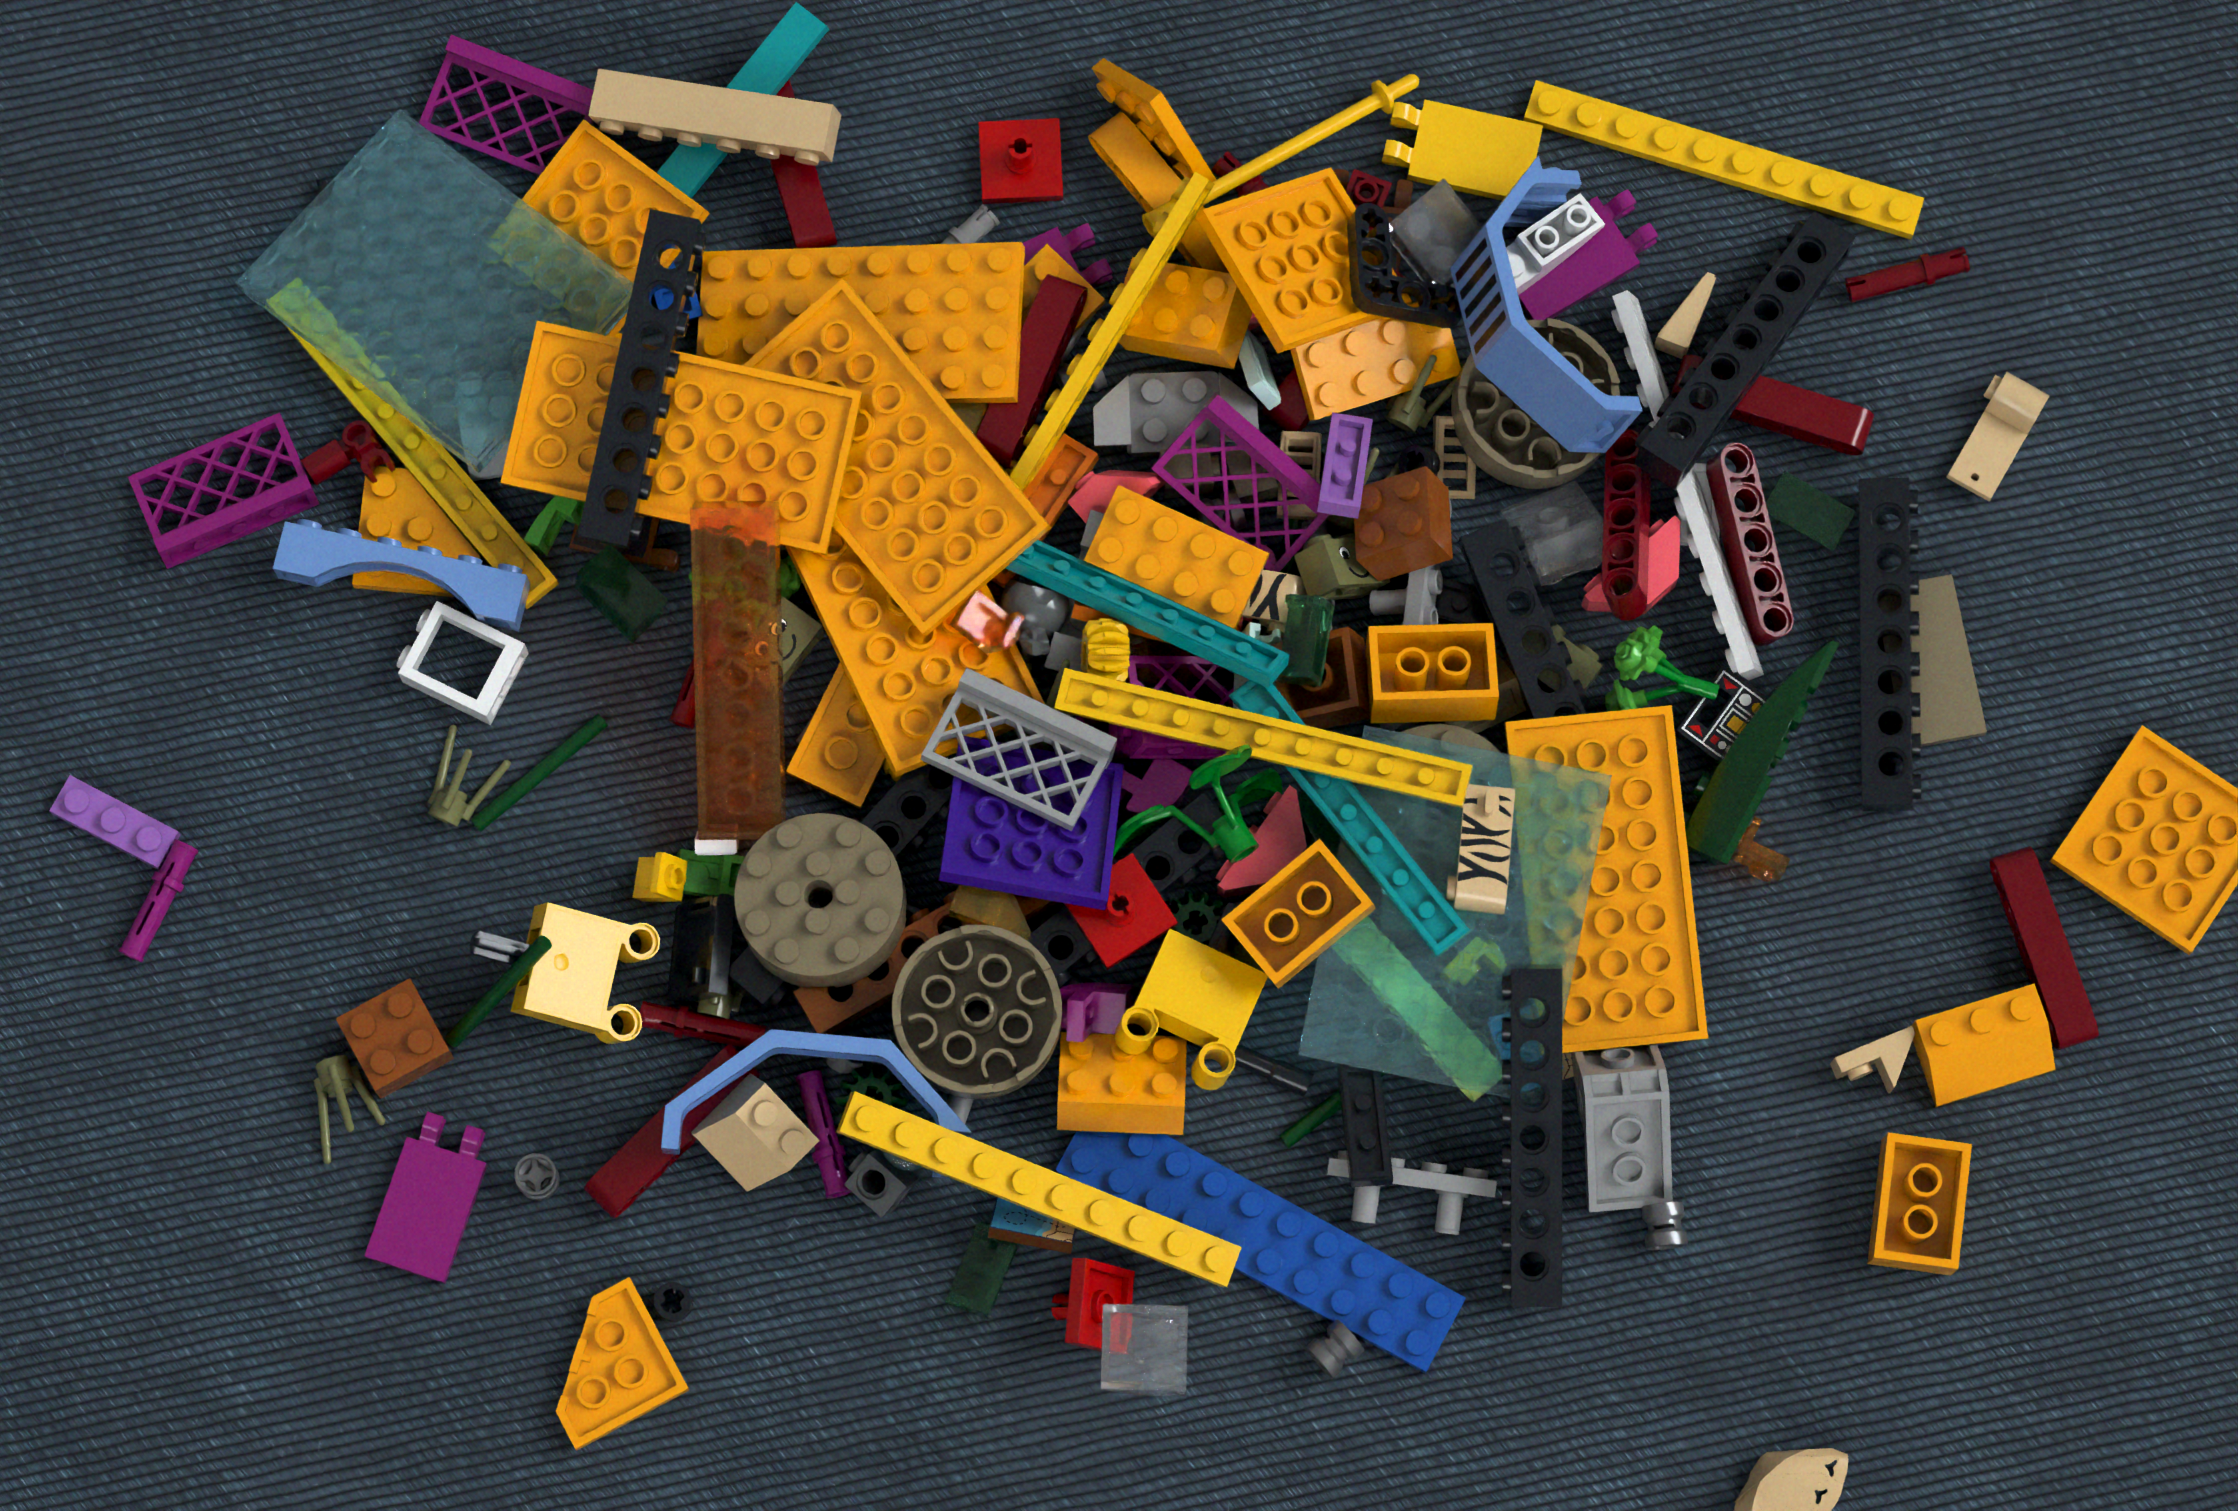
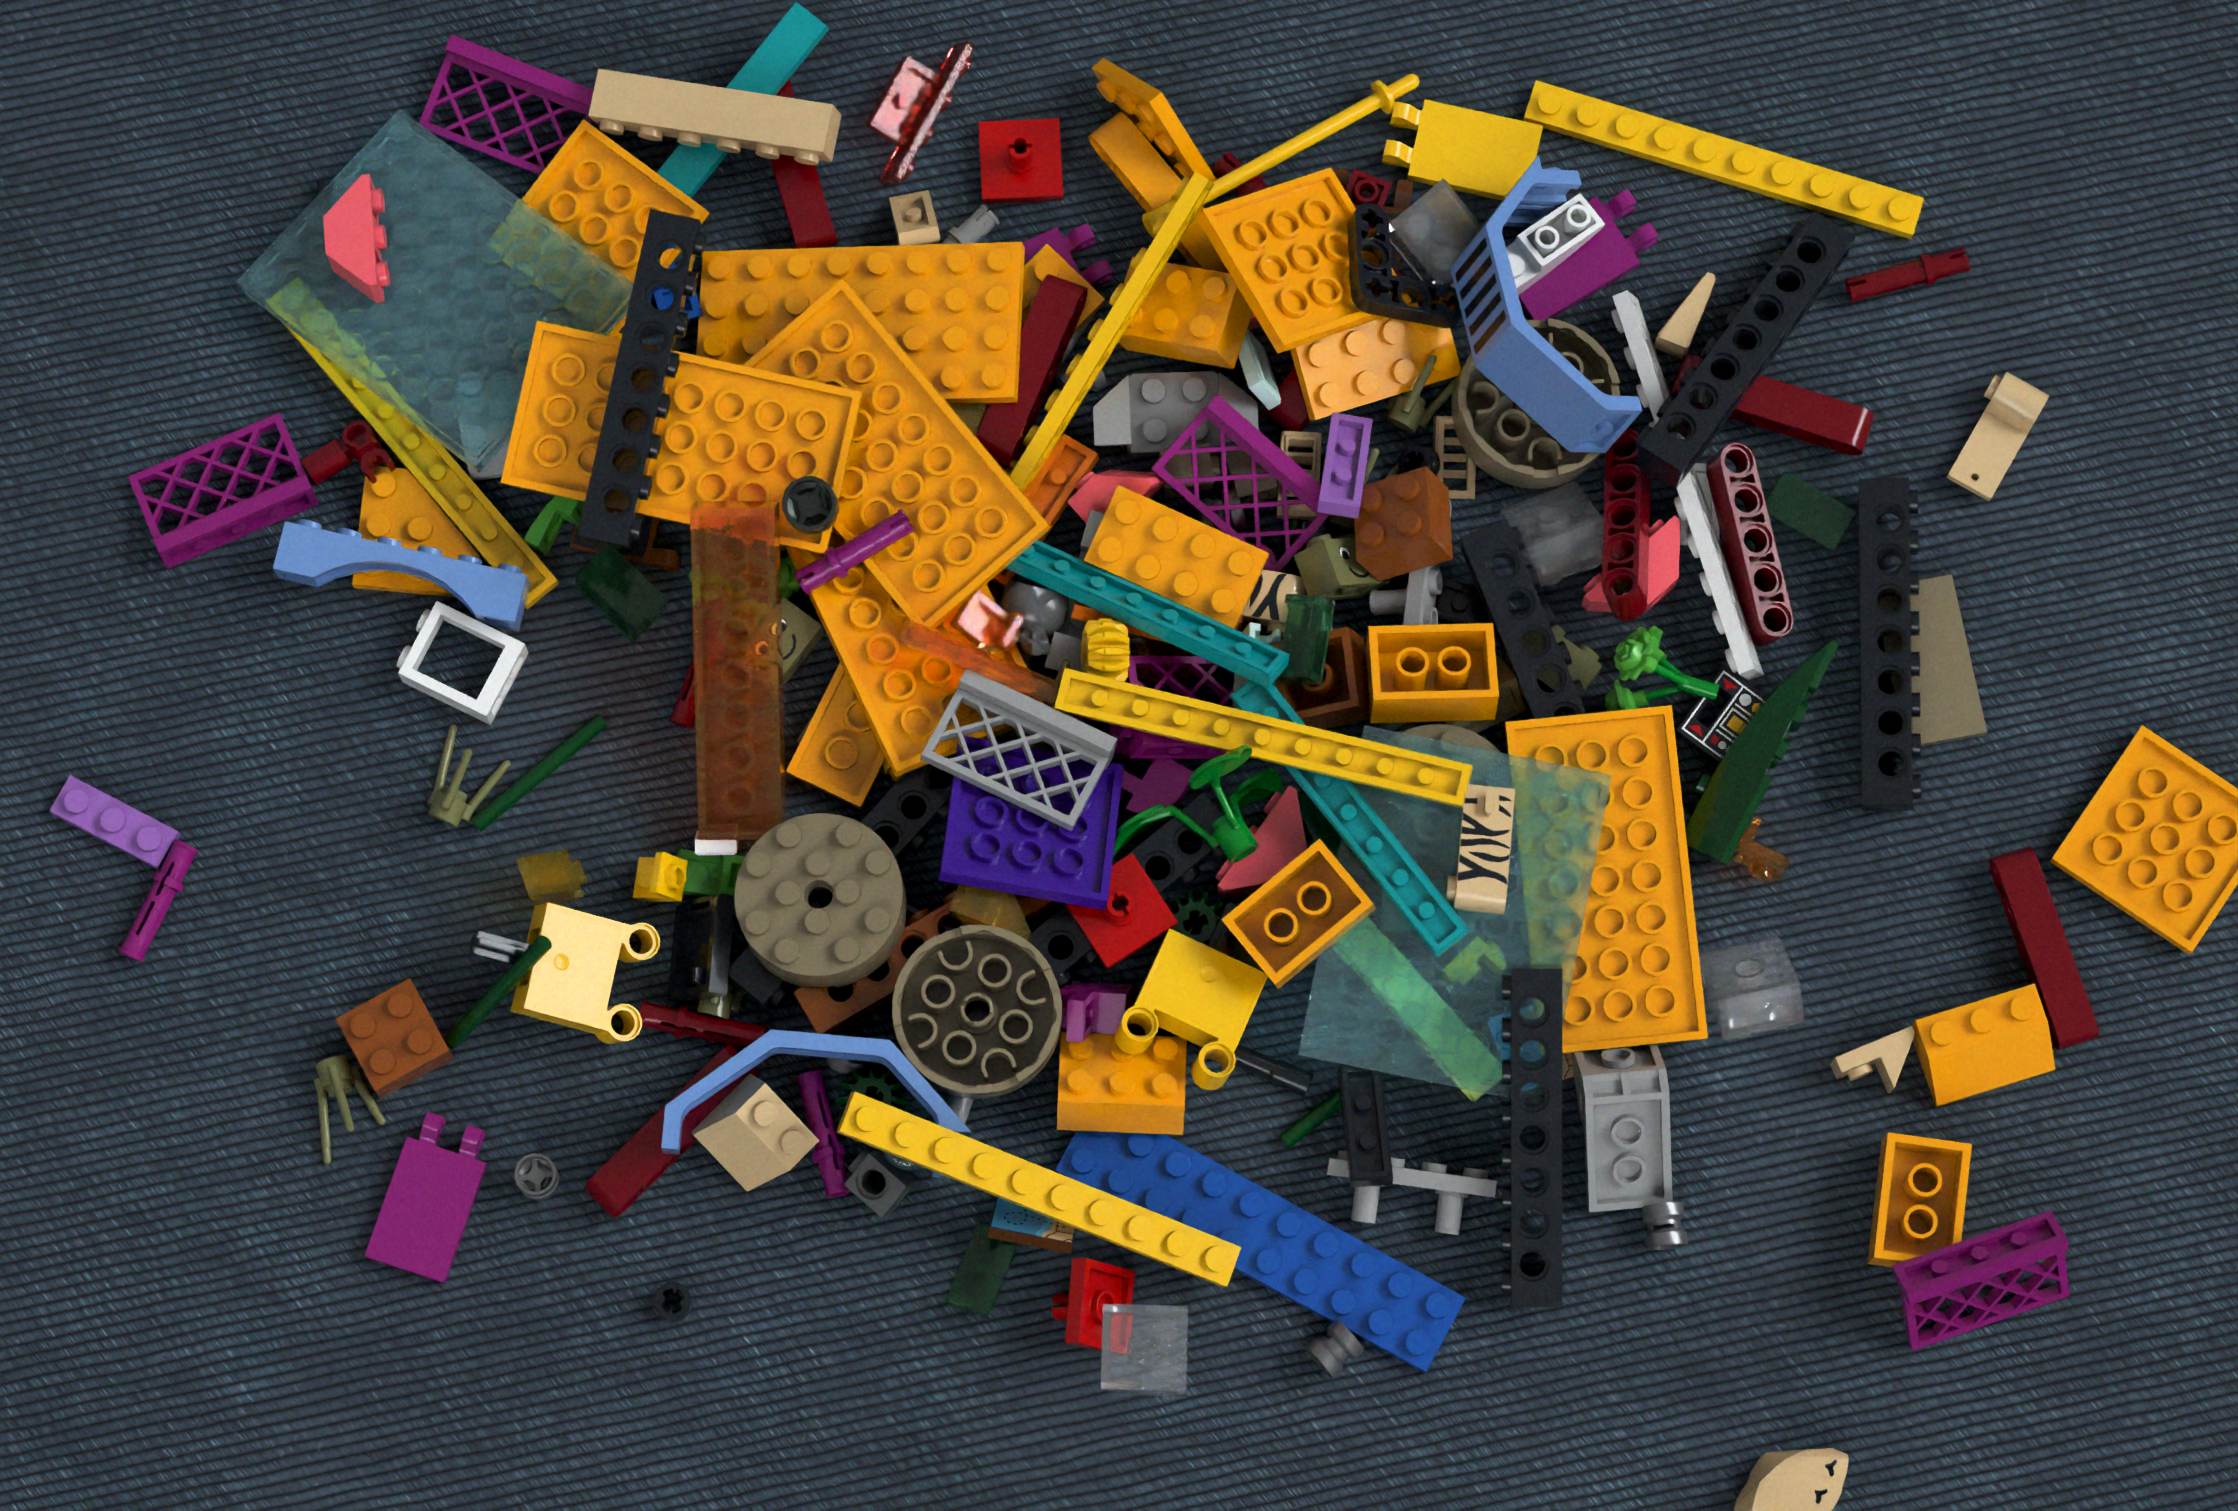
(356, 238): none -> coral slope
(552, 877): none -> clear yellow slope
(616, 1368): light orange plate -> none
(810, 505): none -> pearl dark grey wheel
(839, 560): none -> magenta pin
(911, 105): none -> clear red bracket
(914, 219): none -> tan slope
(979, 661): none -> clear orange tile
(1751, 988): none -> clear slope
(1978, 1263): none -> magenta fence

